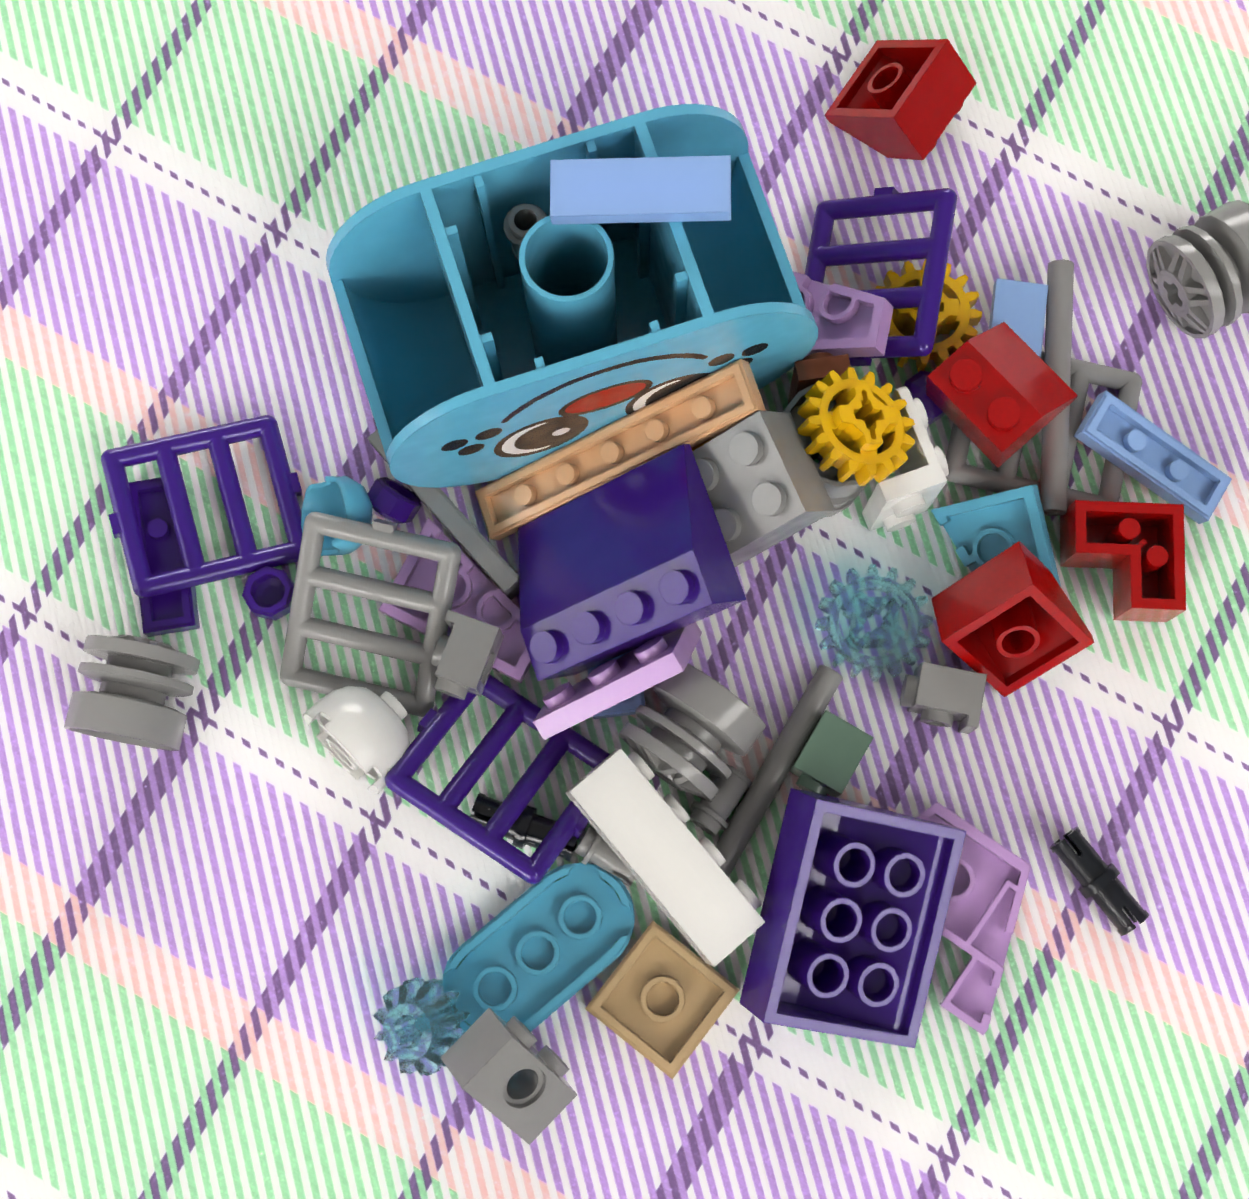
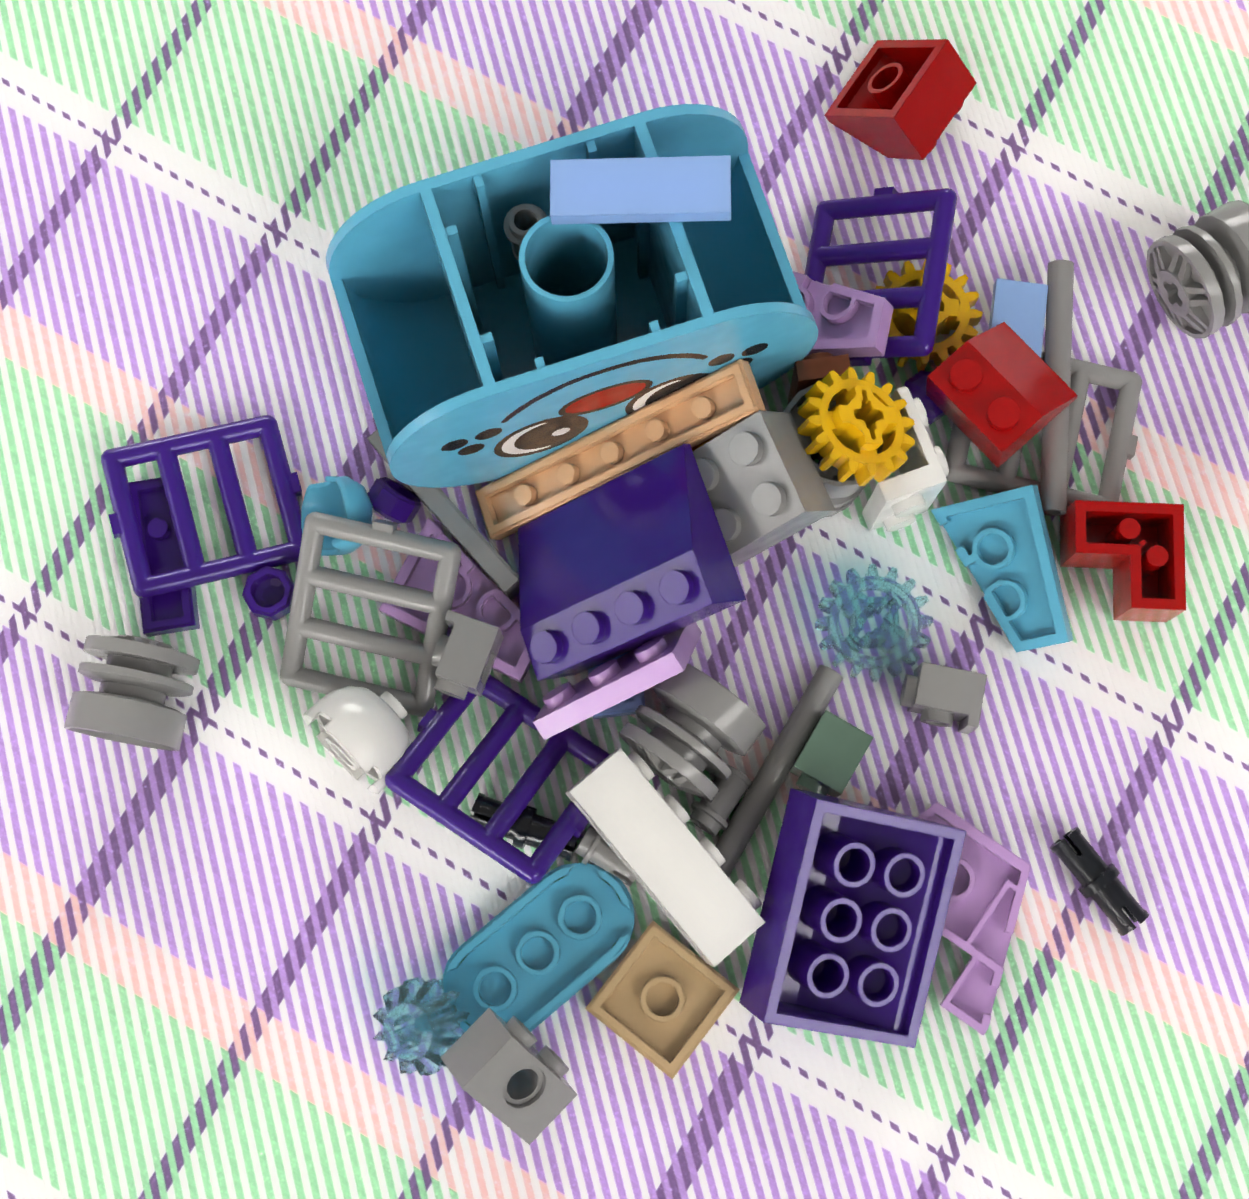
(1010, 620): red slope -> none
(1152, 457): light blue tile -> none

